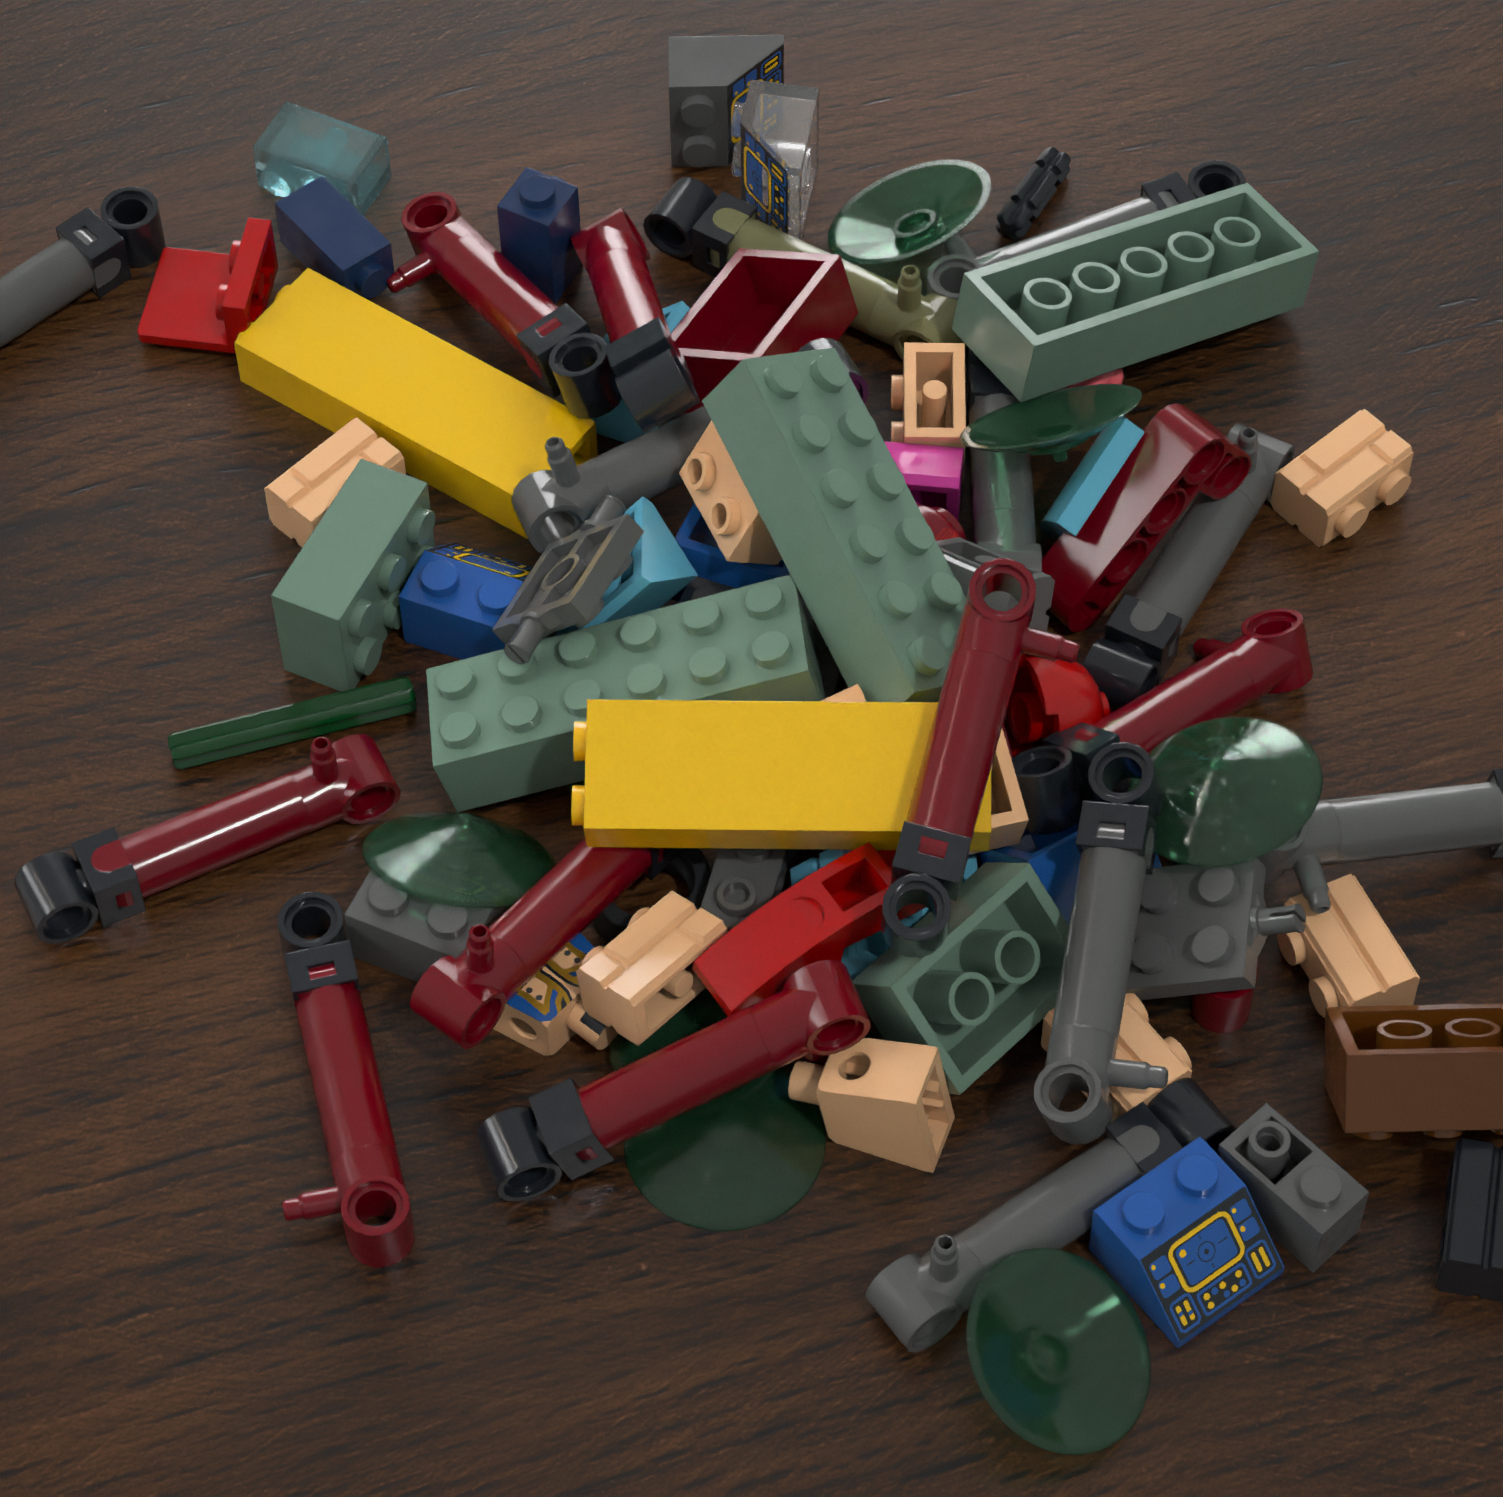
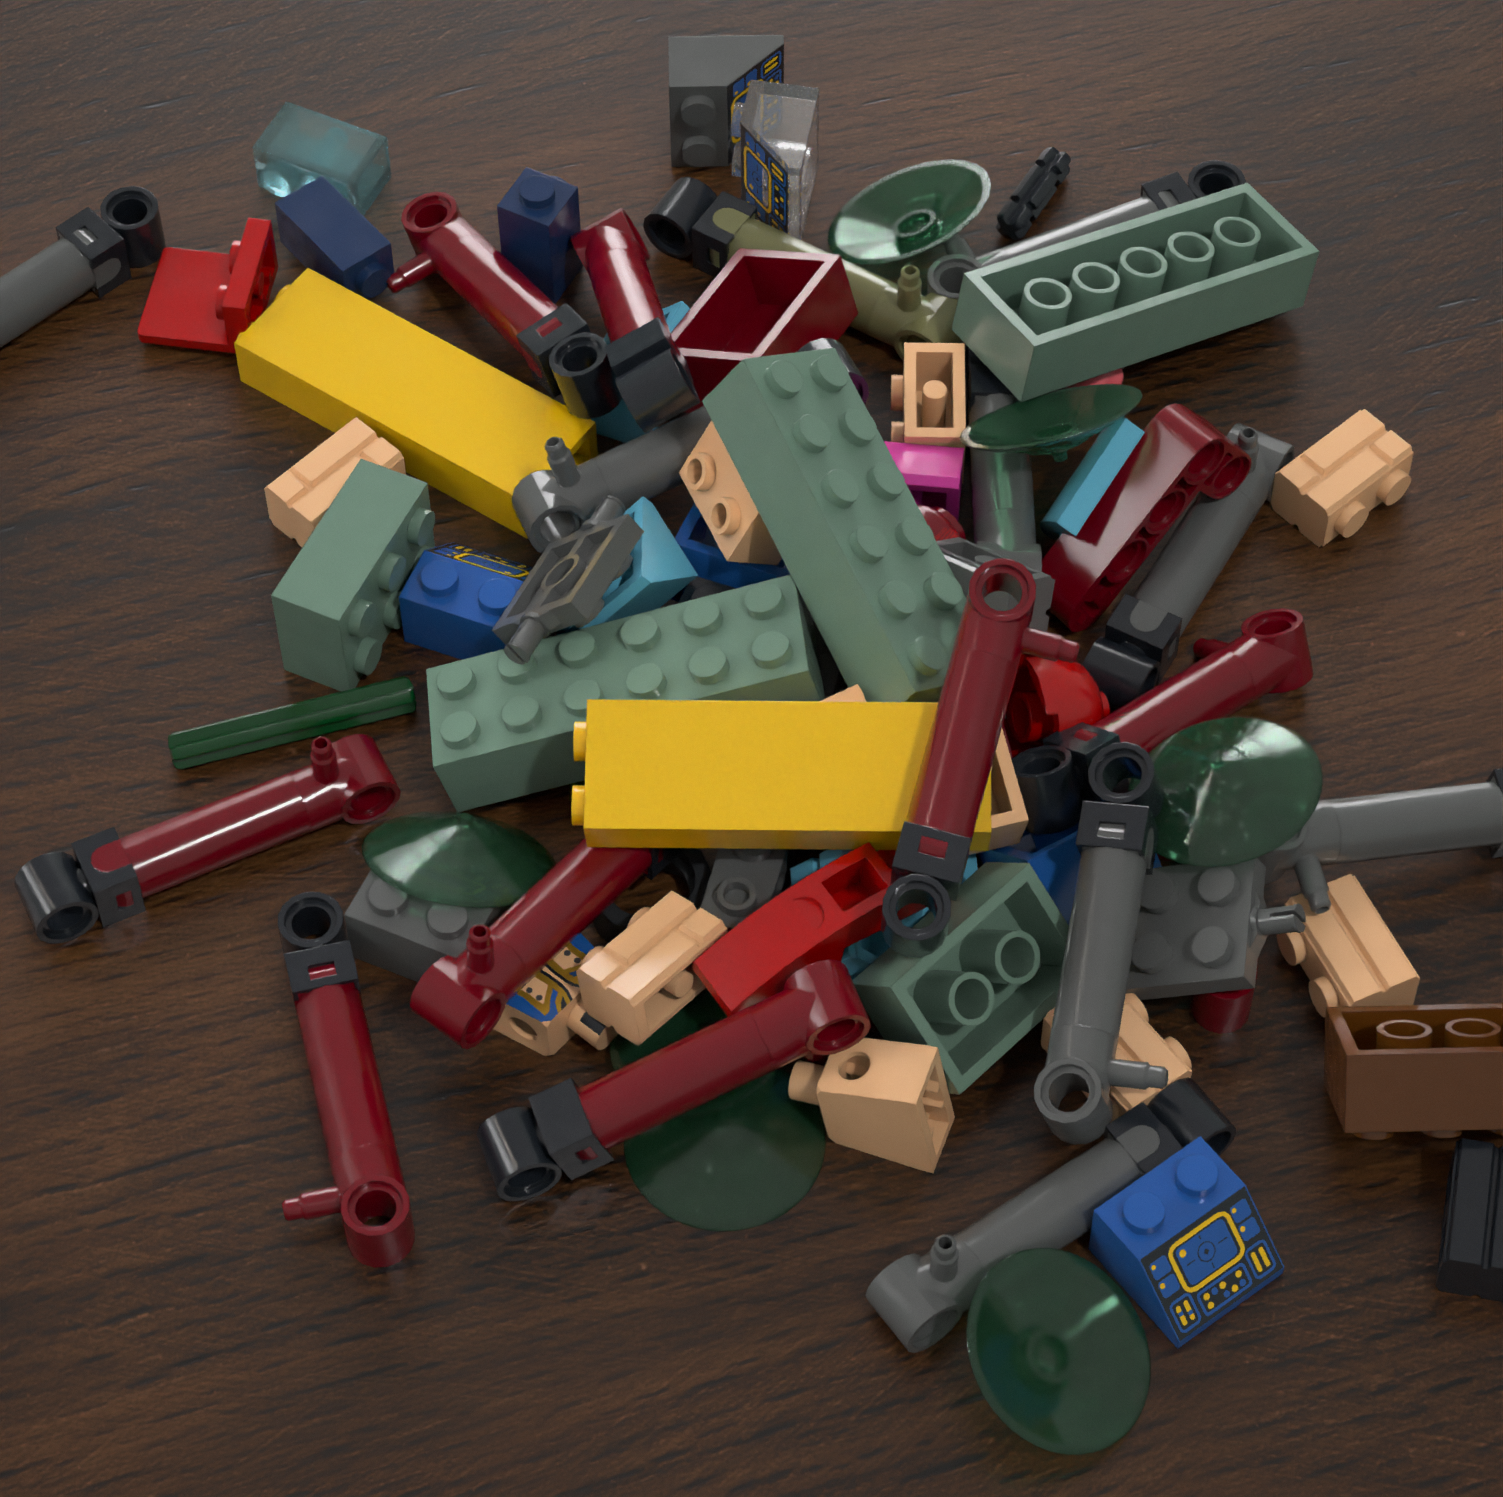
(1295, 1186): dark grey slope -> none

